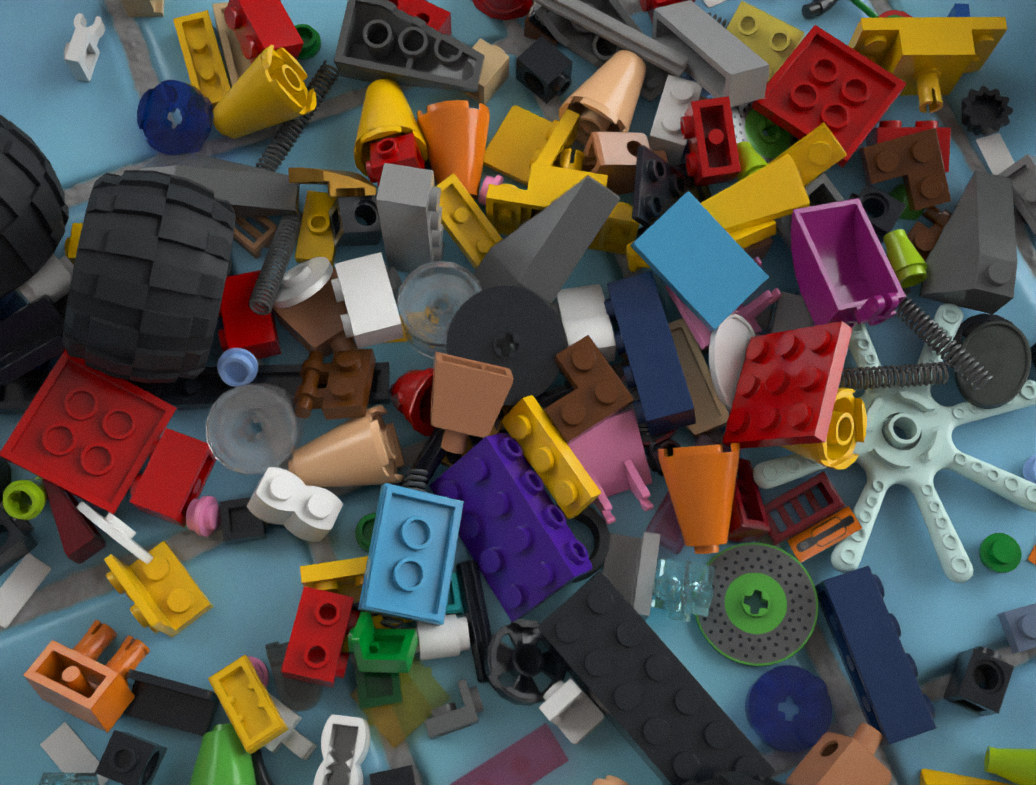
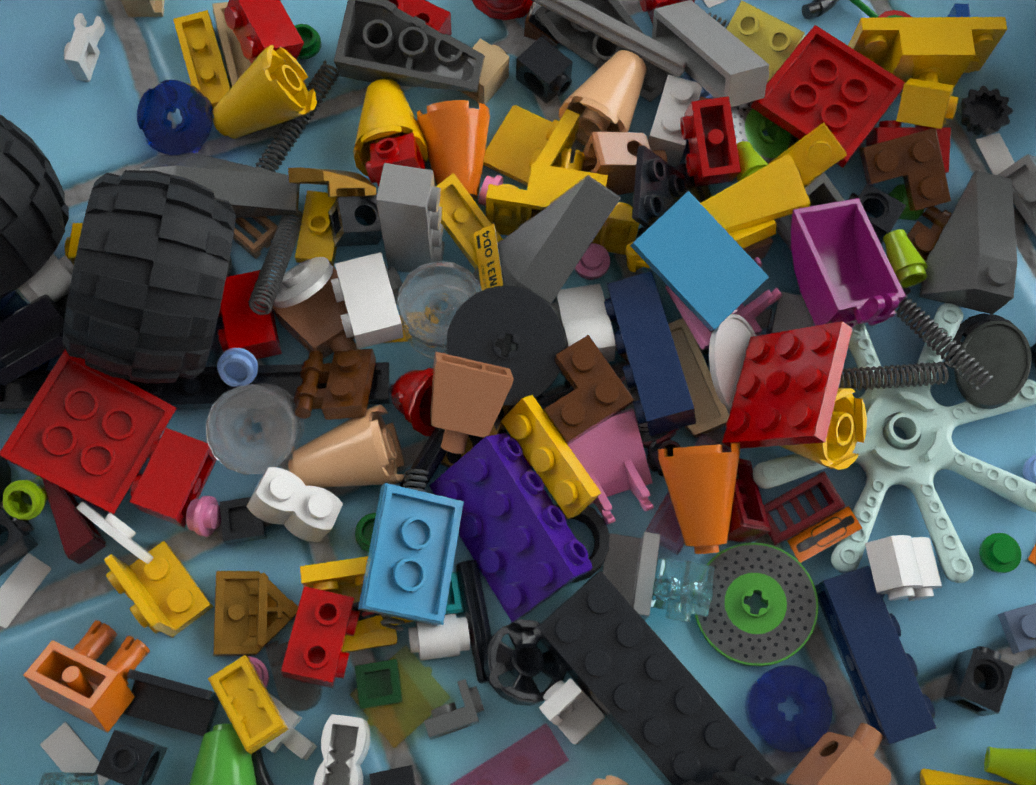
(247, 612): none -> pearl gold slope
(381, 648): green bracket -> none
(488, 257): none -> yellow sticker
(594, 262): none -> bright pink plate
(903, 567): none -> white brick
(927, 103): none -> yellow brick

